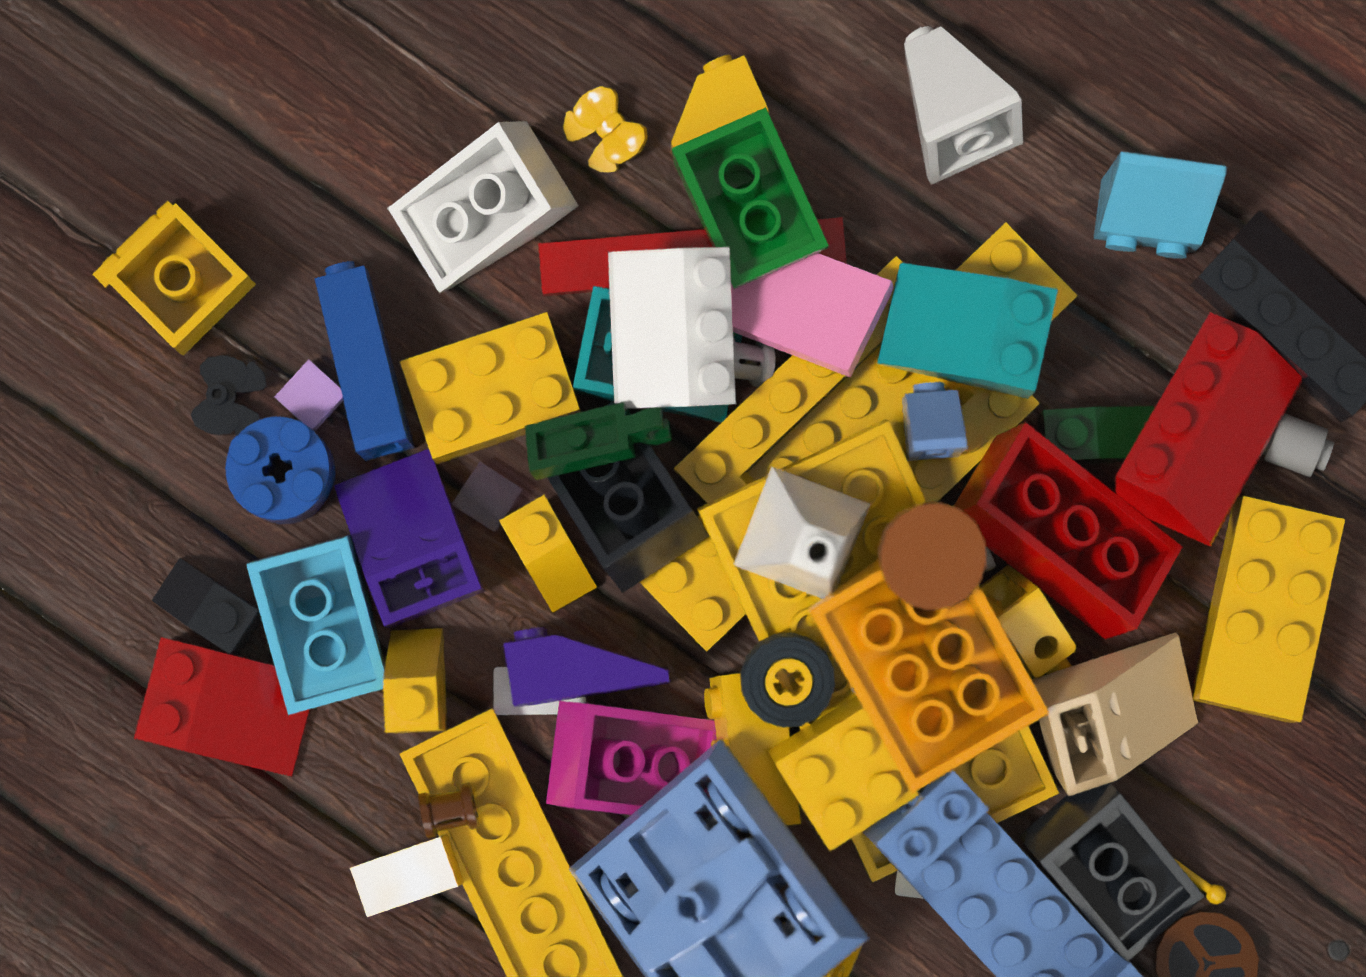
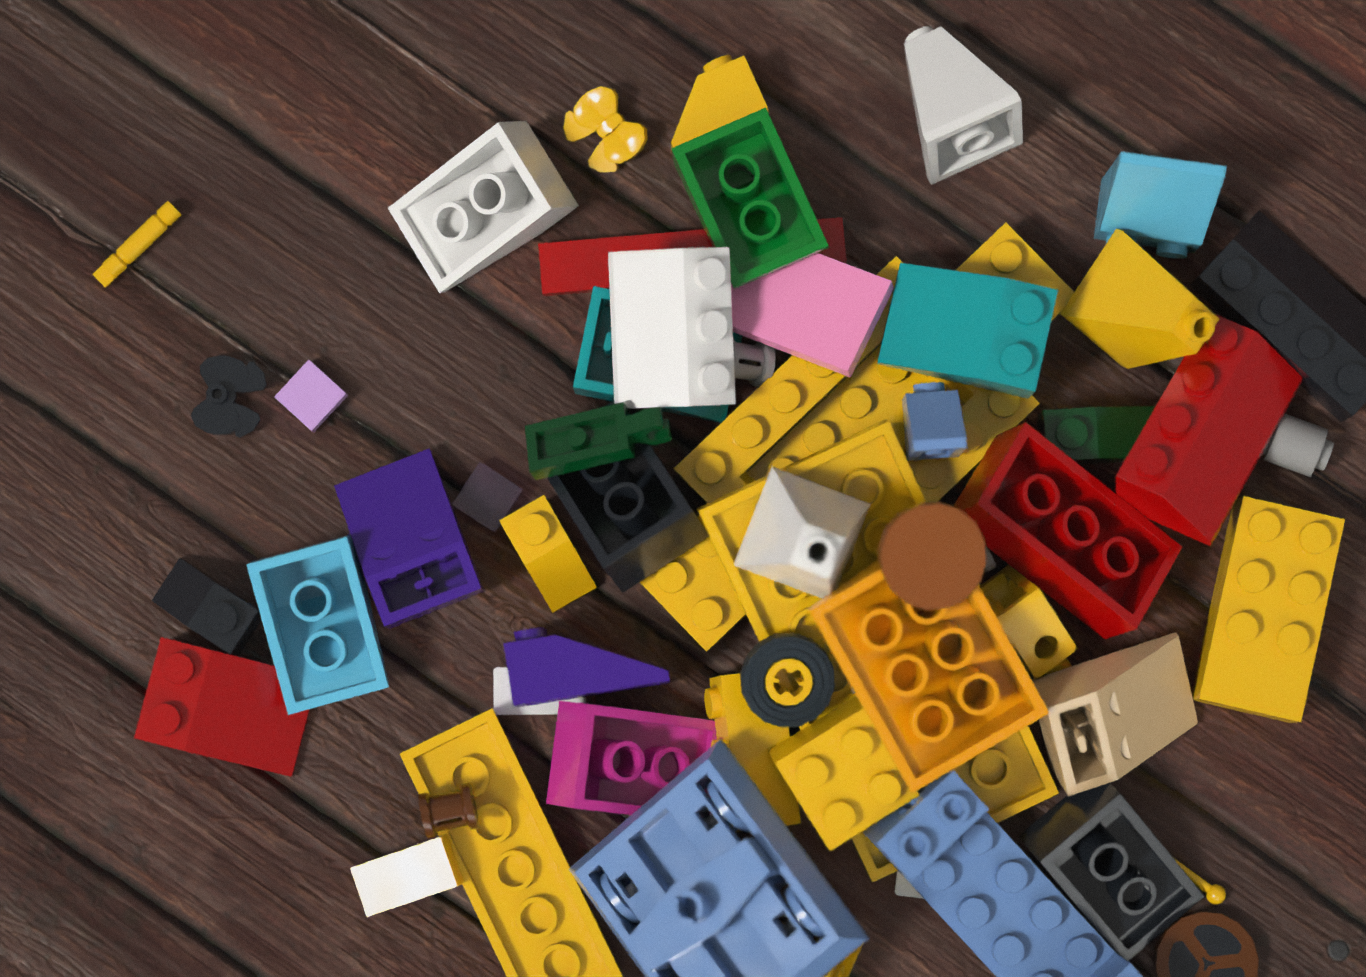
(178, 279): yellow brick -> none
(255, 454): blue brick -> none
(363, 362): blue slope -> none
(415, 682): yellow slope -> none
(489, 387): yellow brick -> none
(1137, 307): none -> yellow slope

